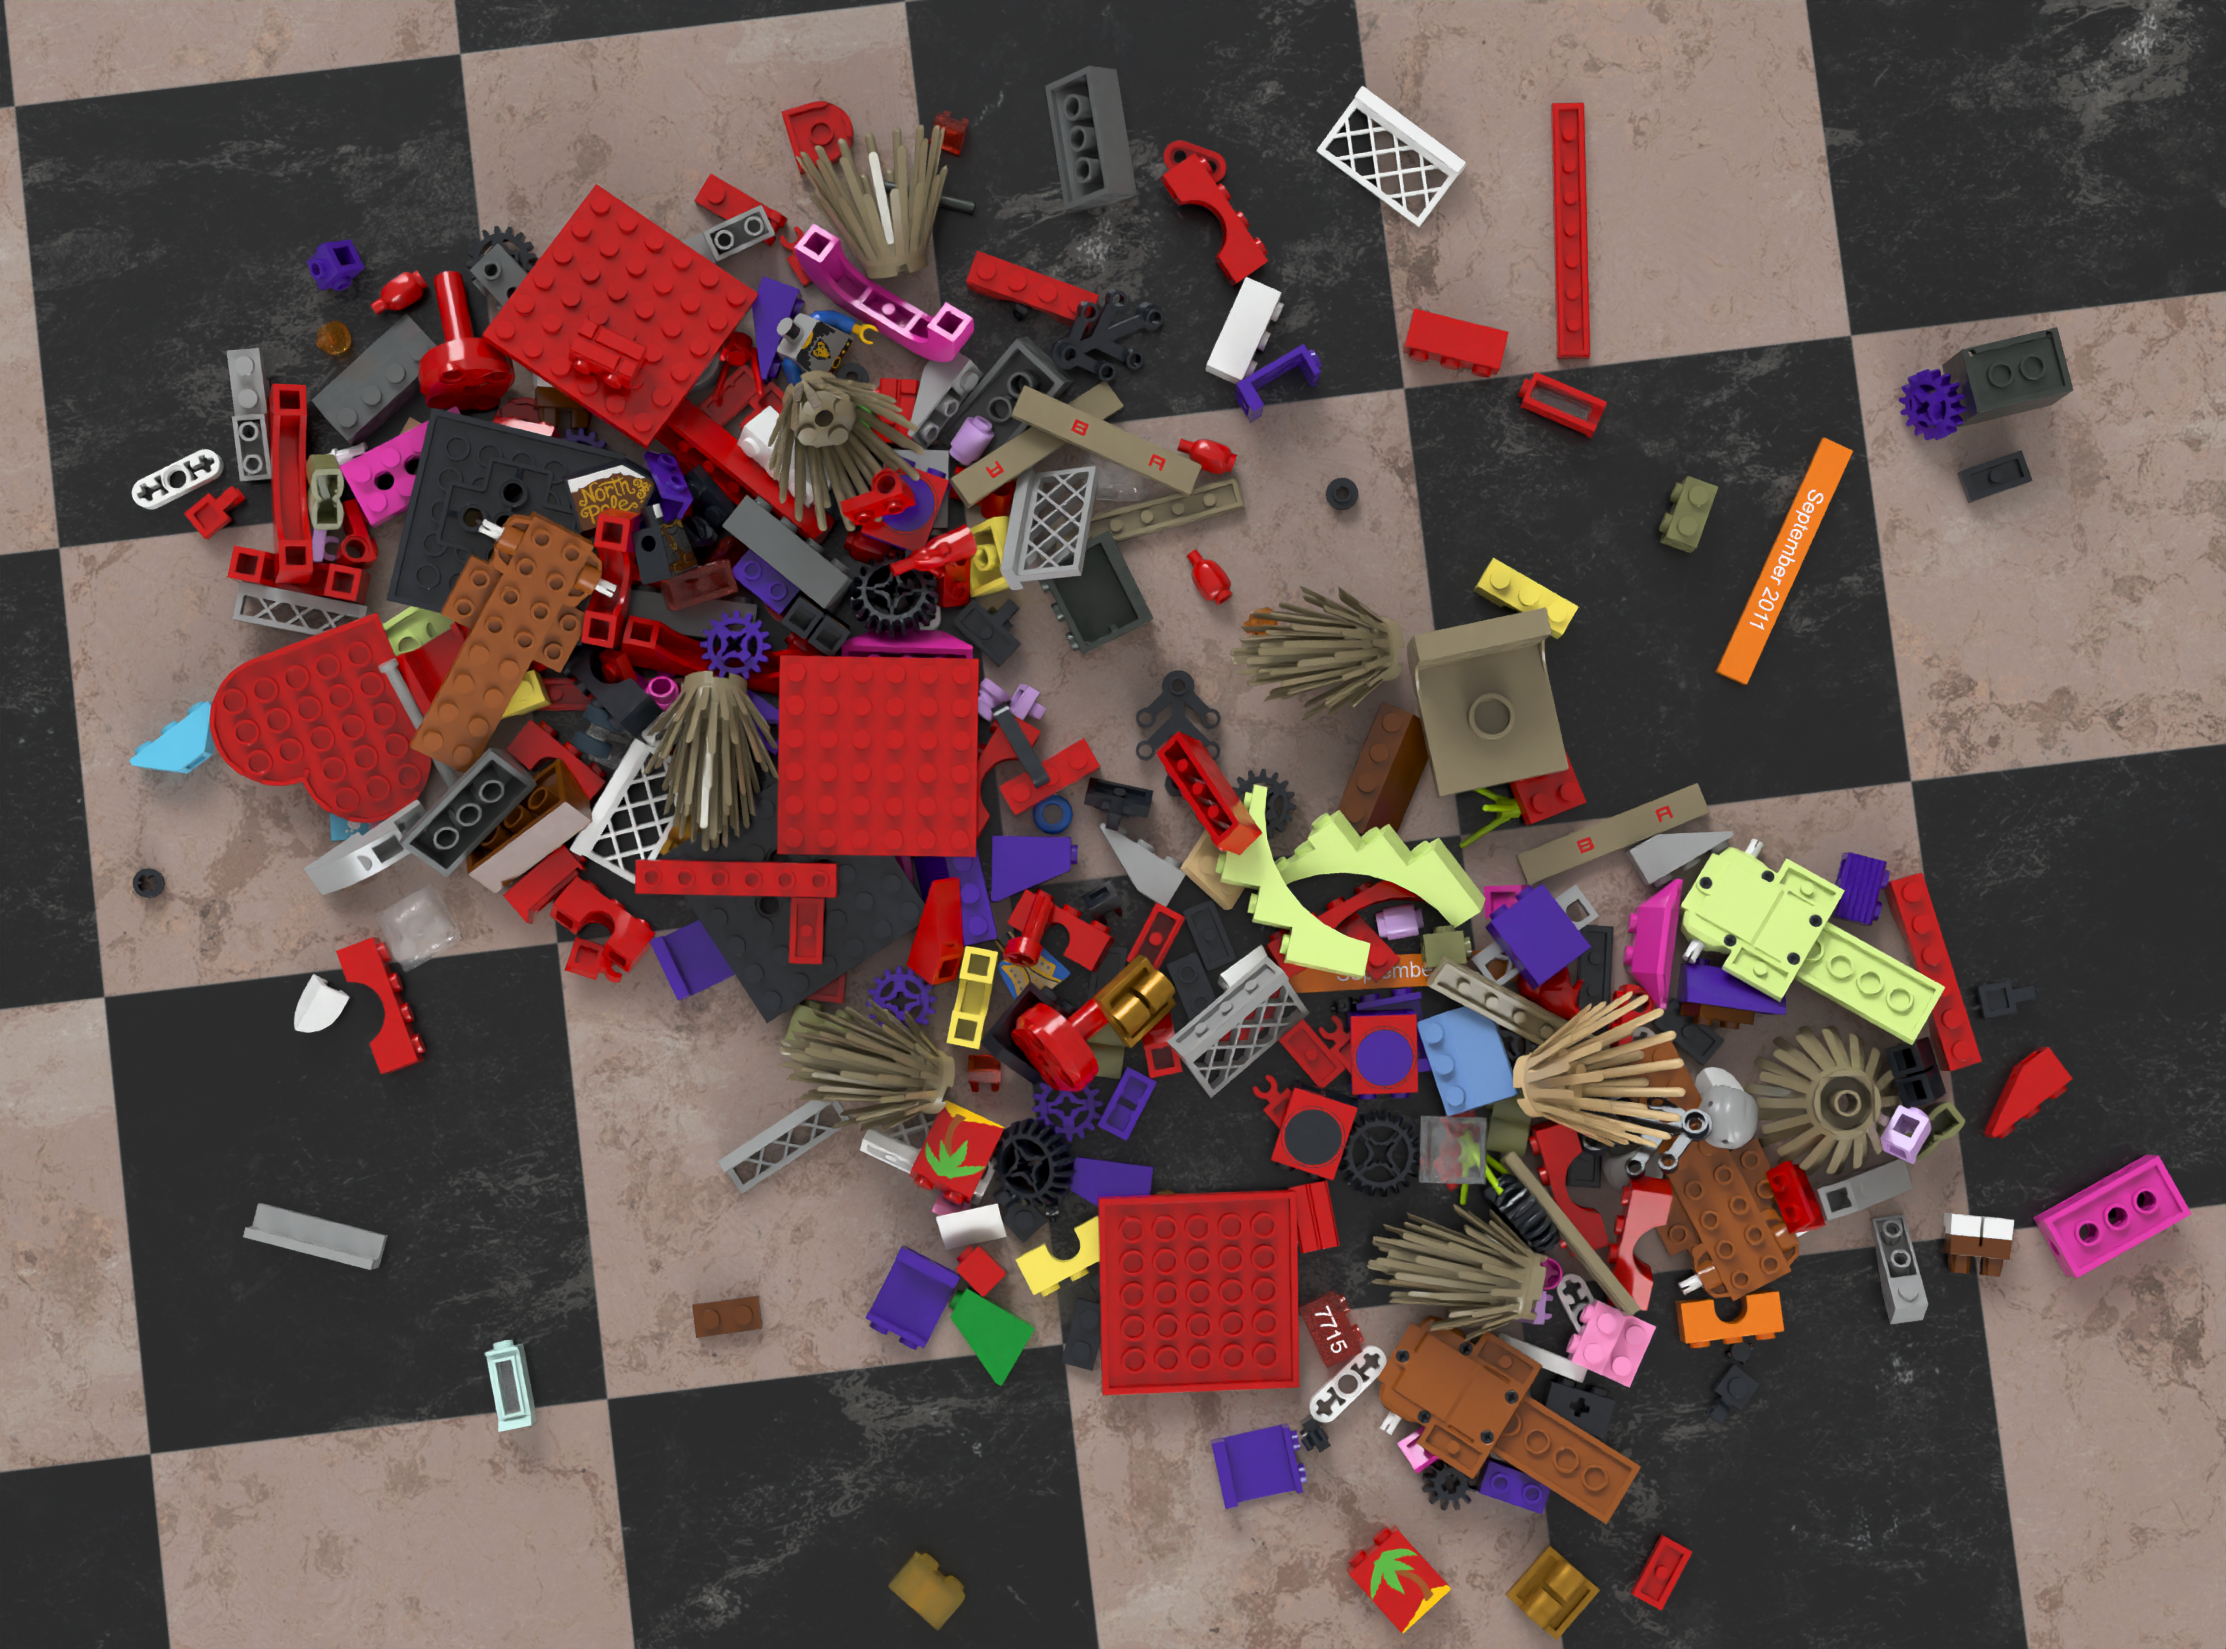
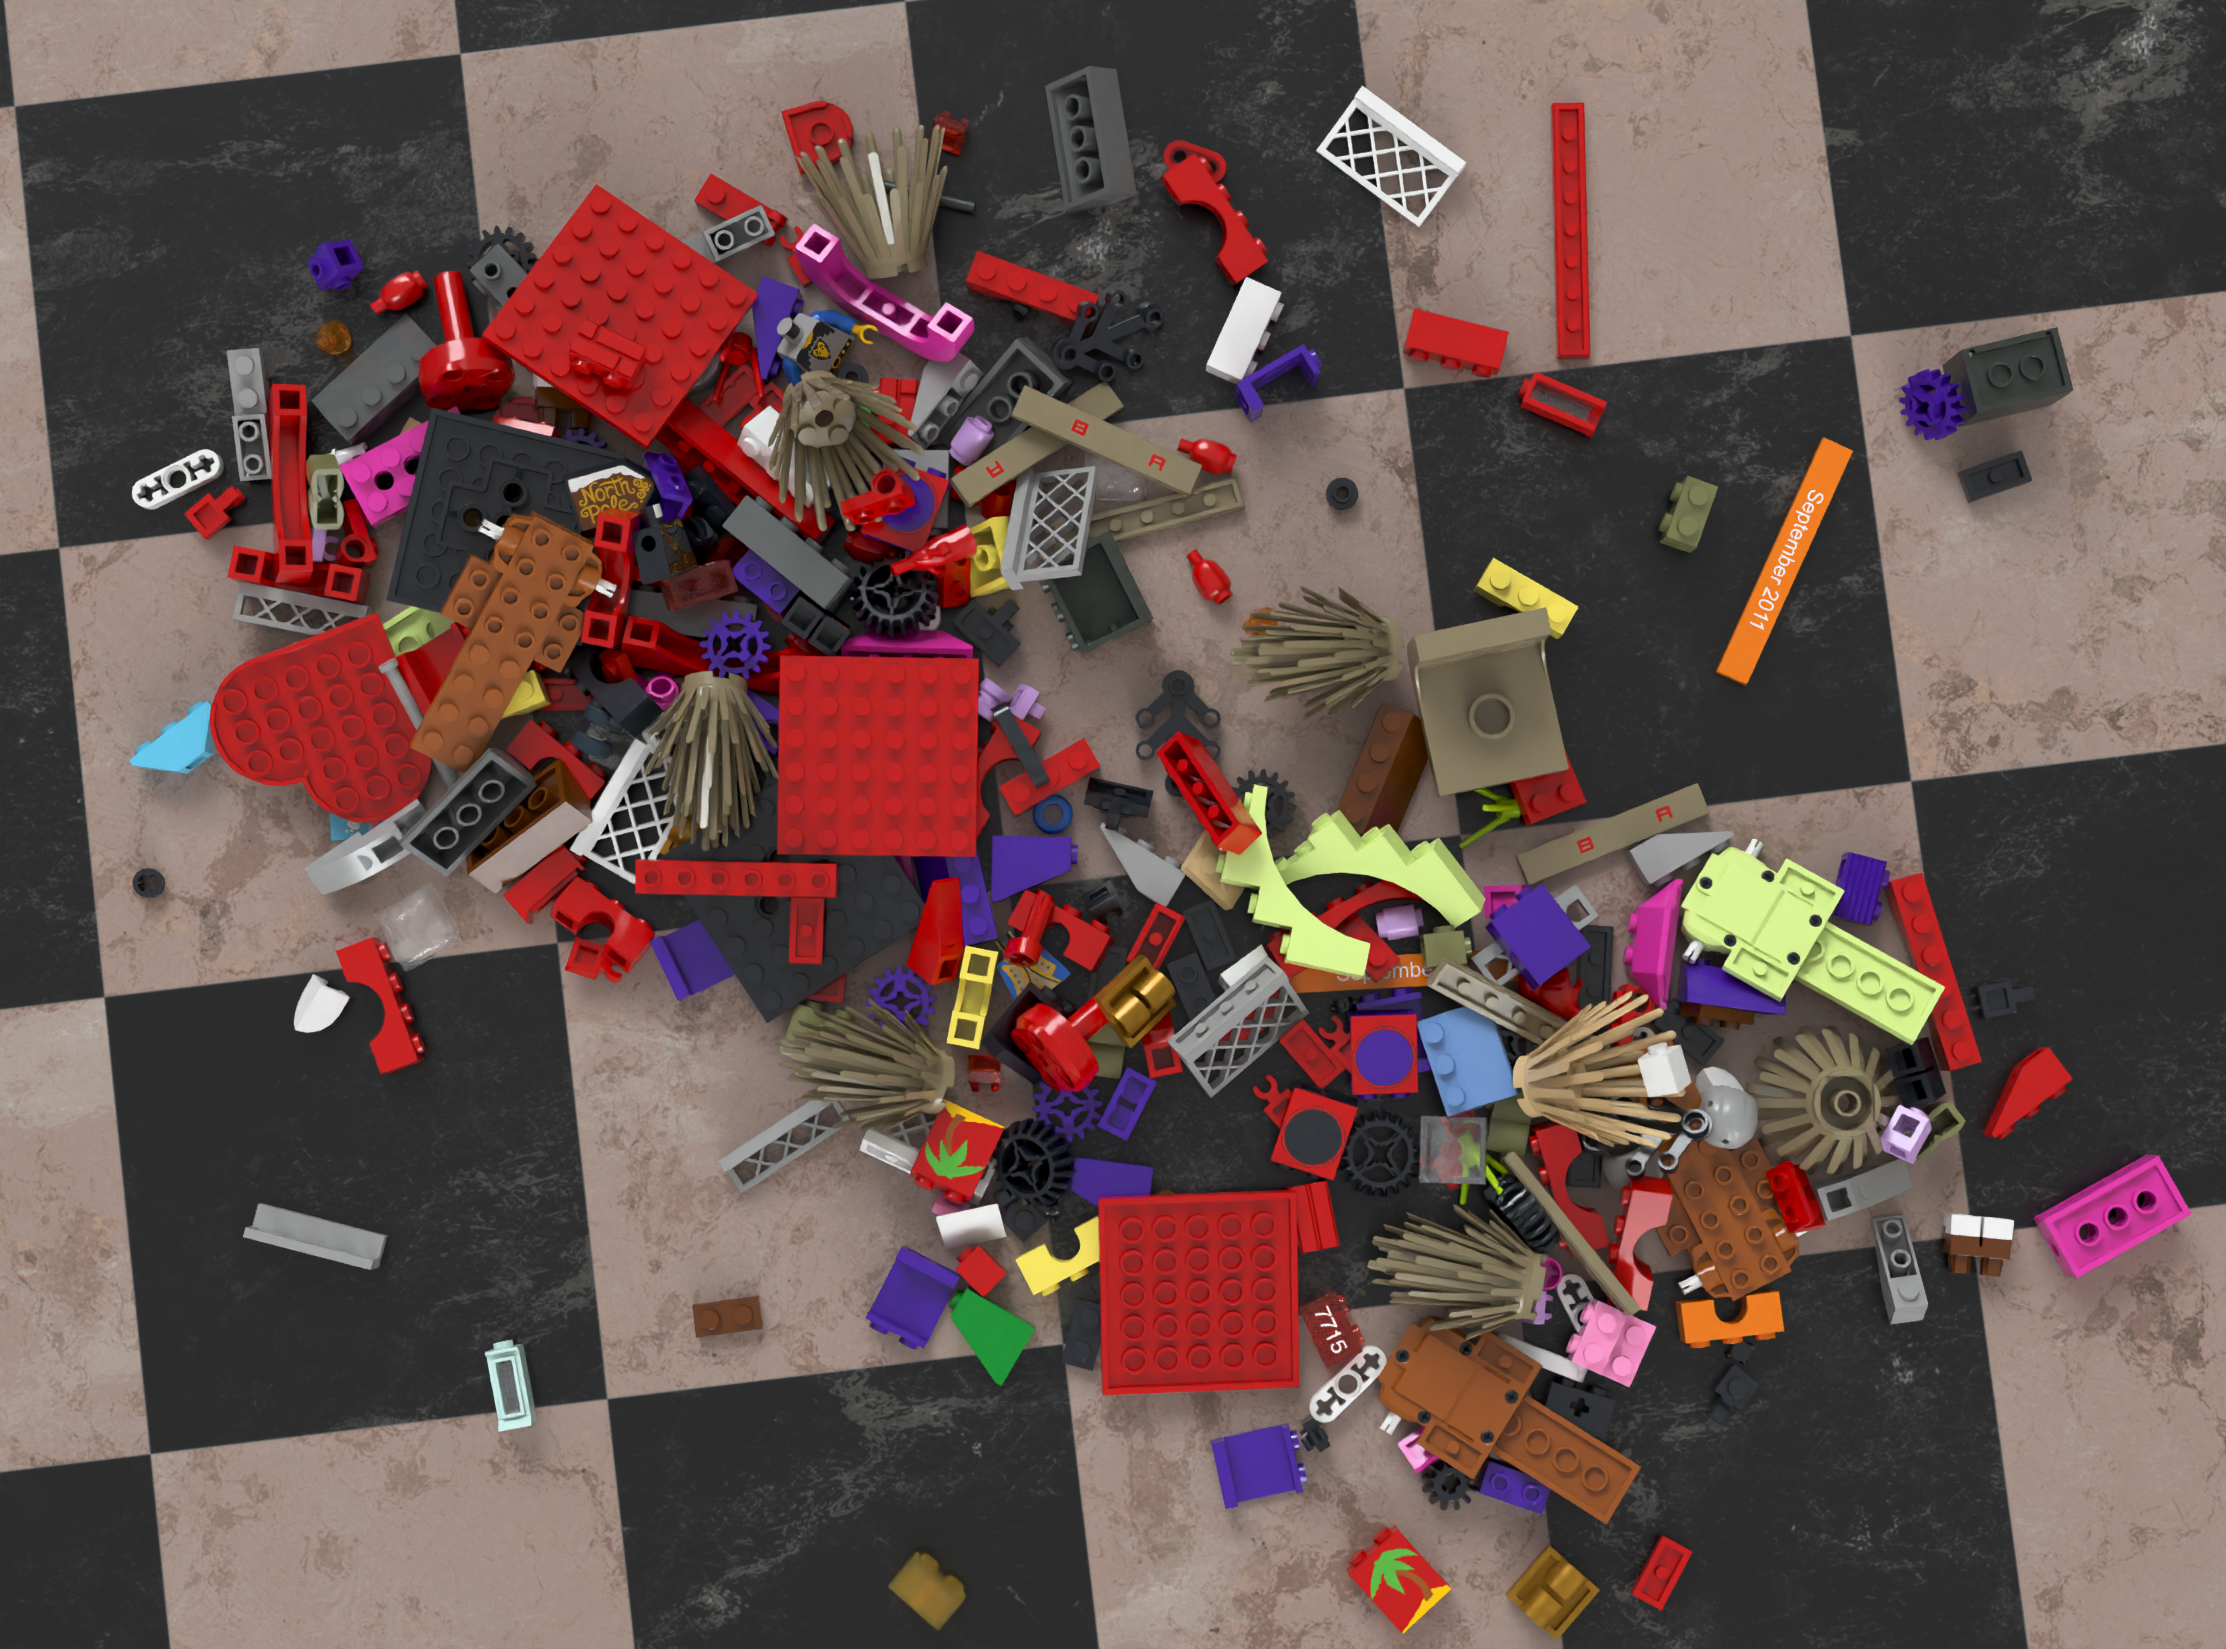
(1664, 1070): none -> white brick

